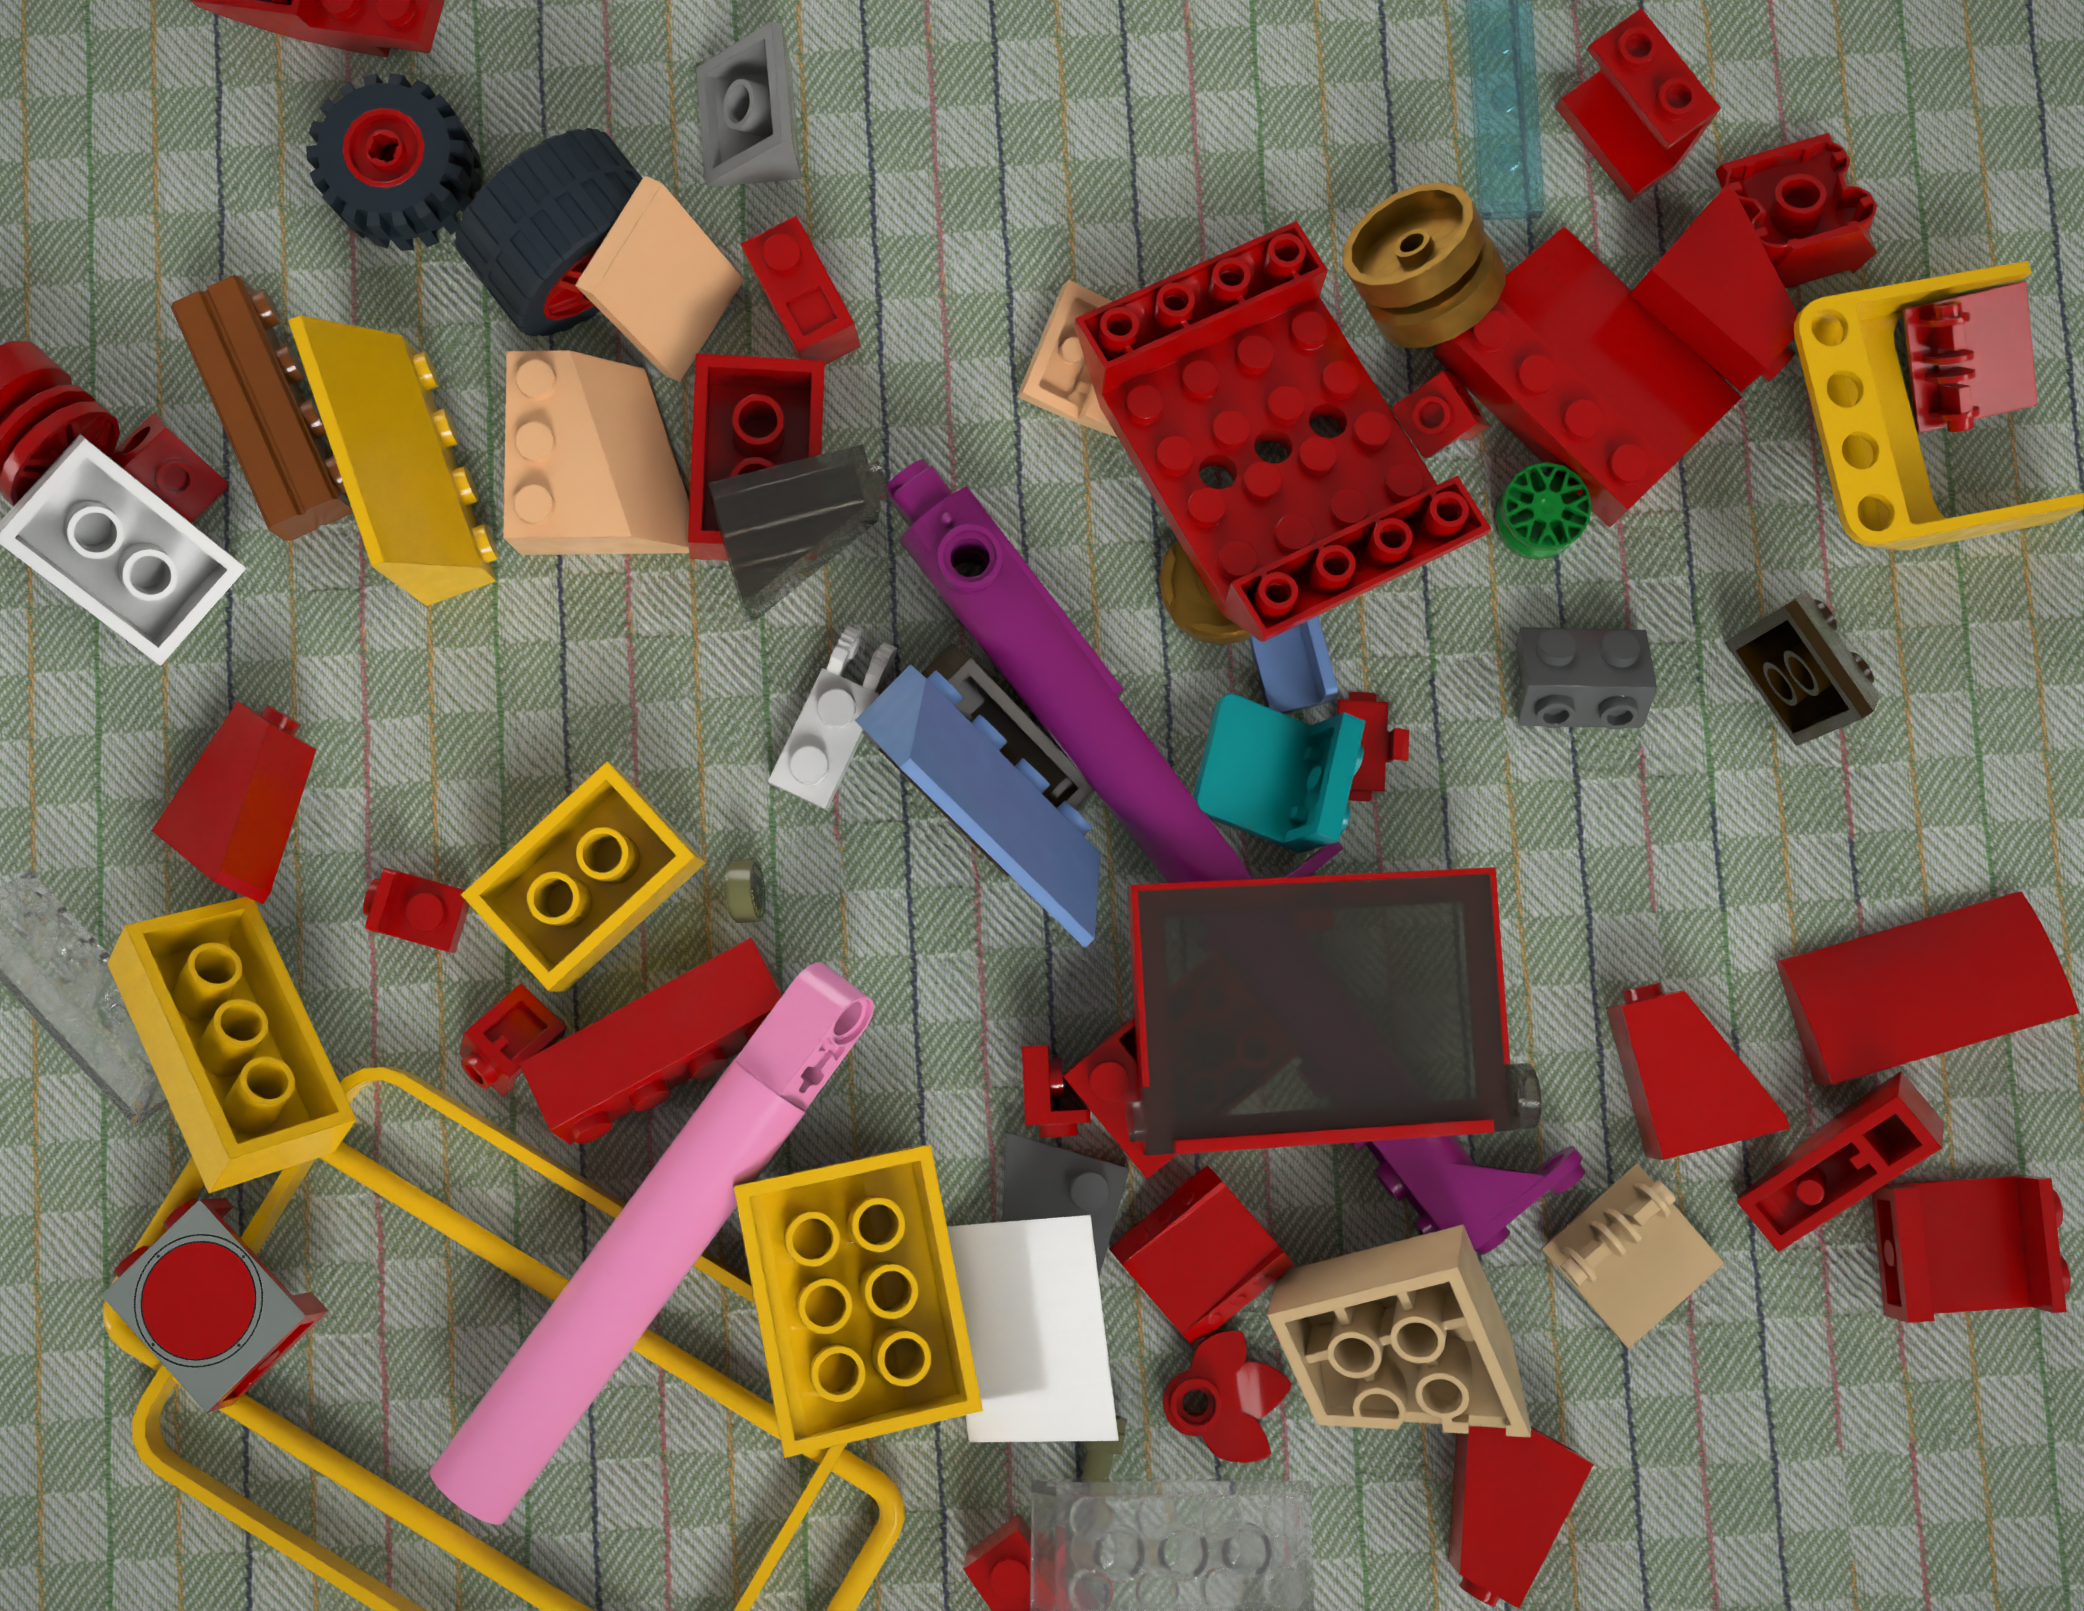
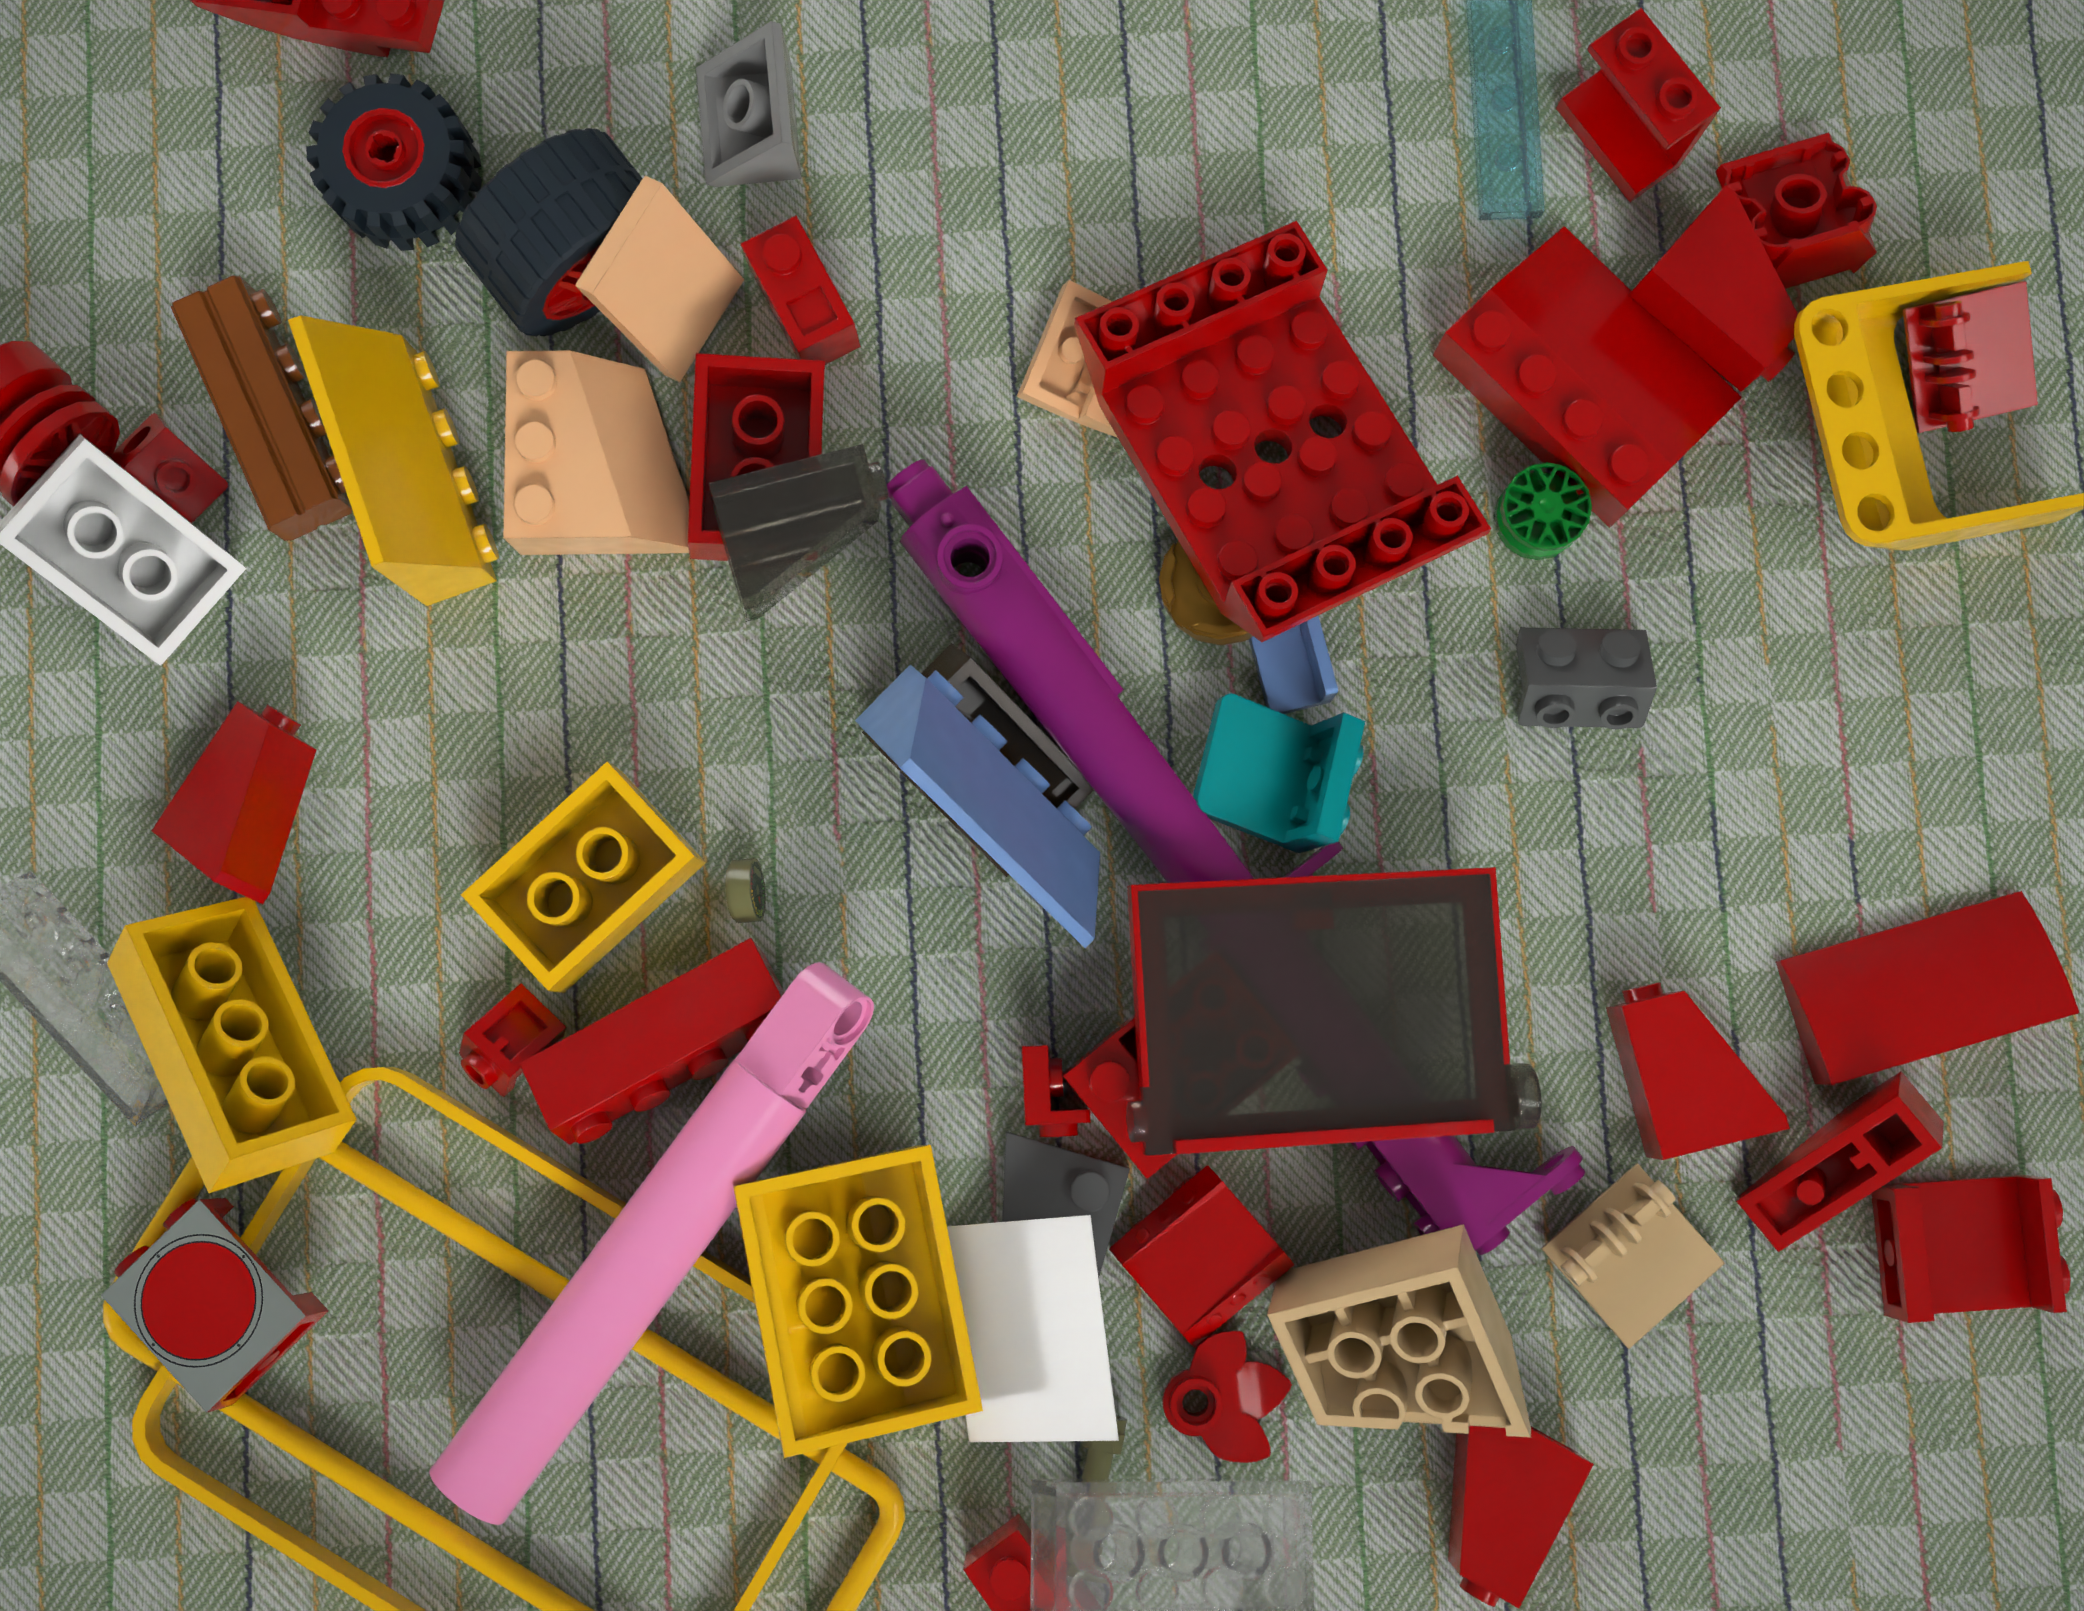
(416, 910): red bracket -> none
(826, 728): white hinge -> none
(1378, 743): red piece -> none
(1424, 265): pearl gold wheel -> none
(1439, 414): red bracket -> none
(1805, 669): dark brown slope -> none

